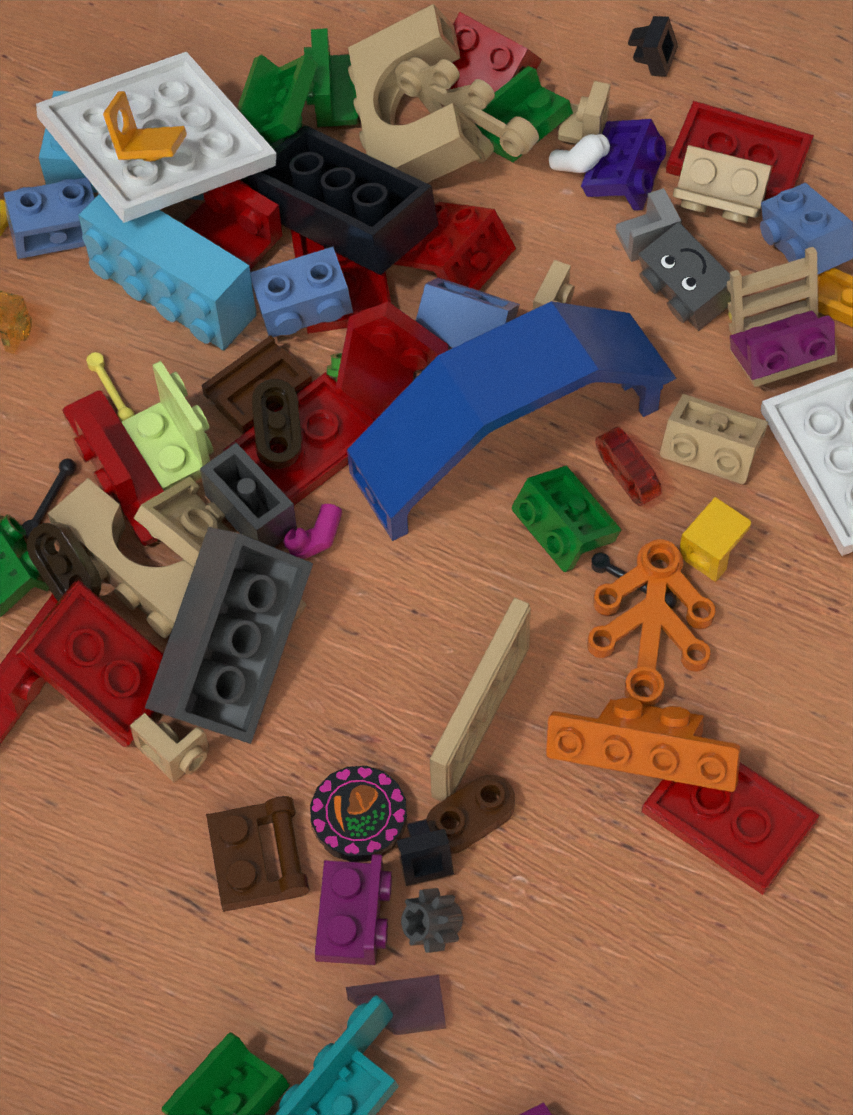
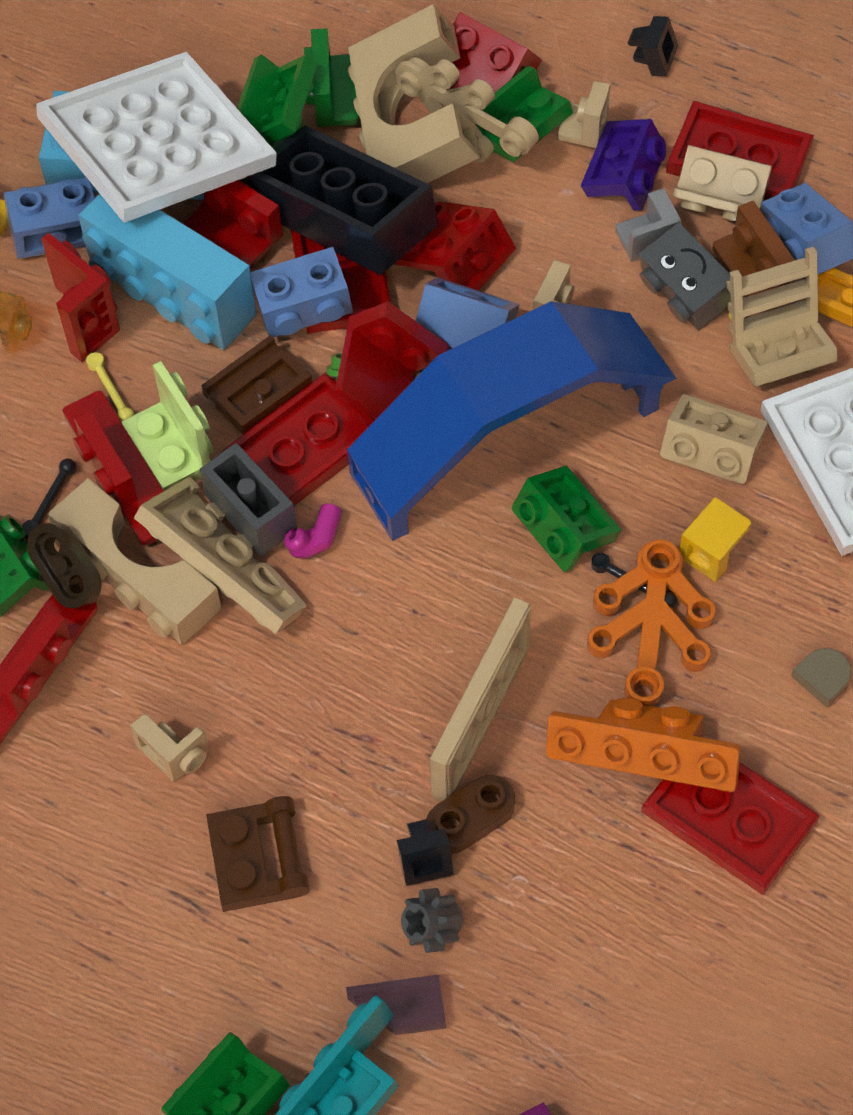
(86, 302): none -> red bracket
(94, 661): red tile -> none
(143, 143): light orange bracket -> none
(229, 634): dark grey slope -> none
(278, 426): dark brown plate -> none
(350, 911): magenta bracket -> none
(358, 813): black tile -> none
(581, 156): white arm -> none
(628, 466): clear red beam -> none
(752, 245): none -> dark orange bracket
(784, 344): magenta bracket -> none
(824, 674): none -> dark tan tile

